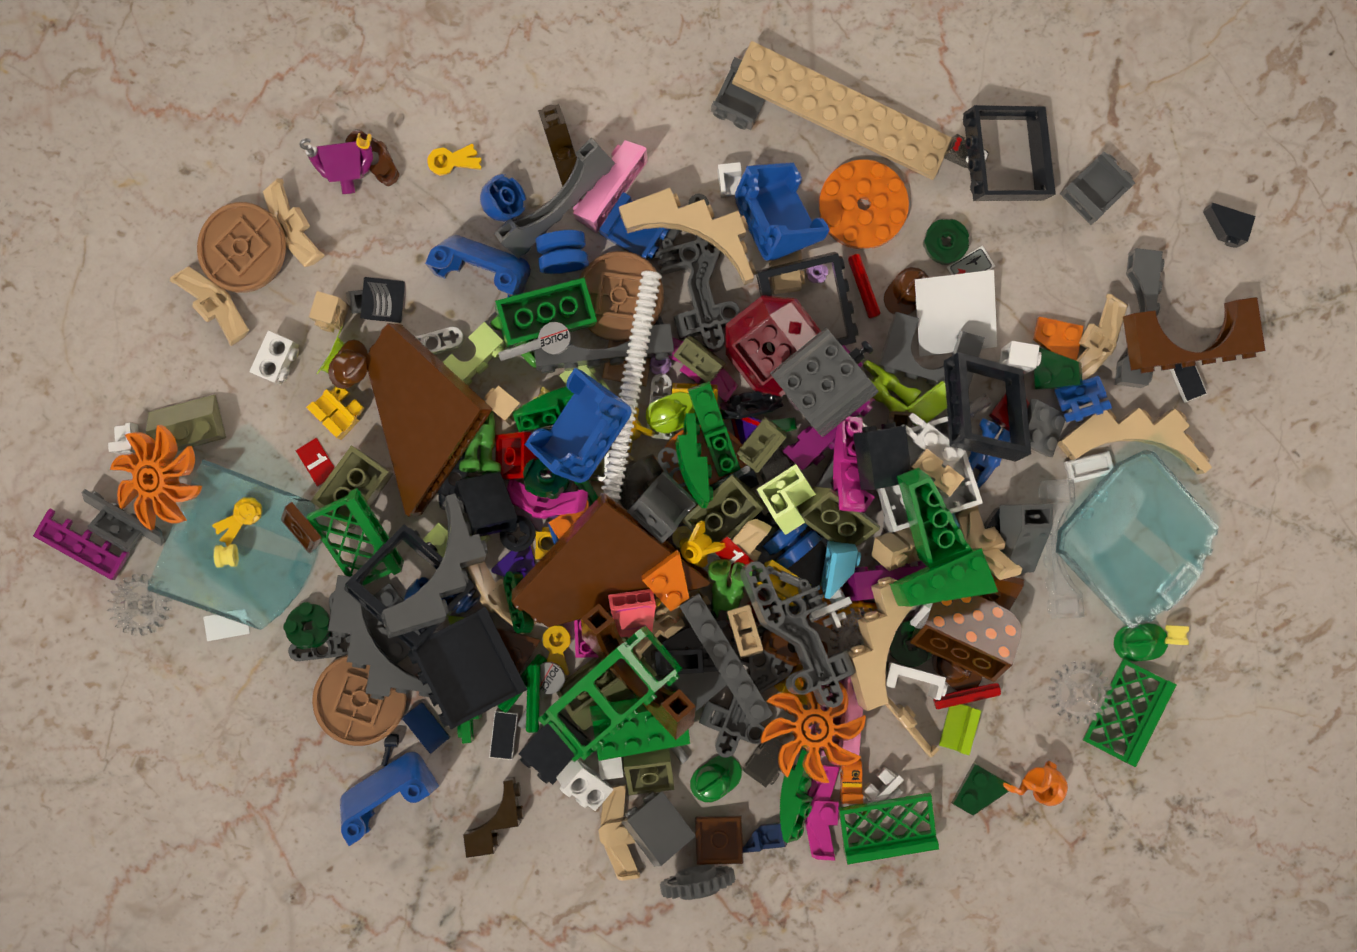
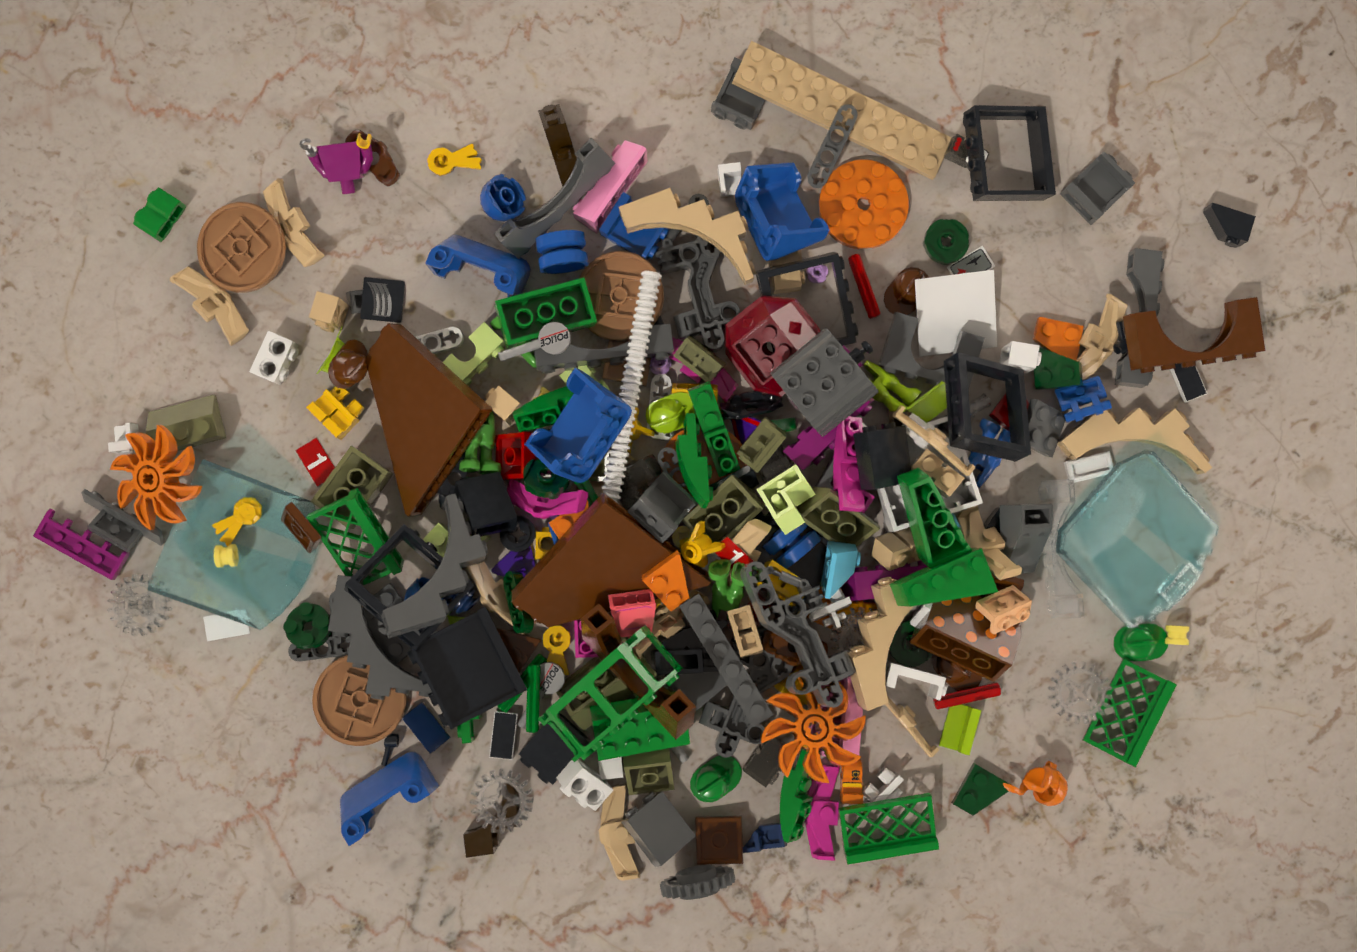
(159, 214): none -> green brick
(491, 801): none -> clear gear
(834, 147): none -> dark grey beam
(936, 439): none -> tan plate
(1005, 608): none -> light nougat bracket
(1121, 346): none -> black hand

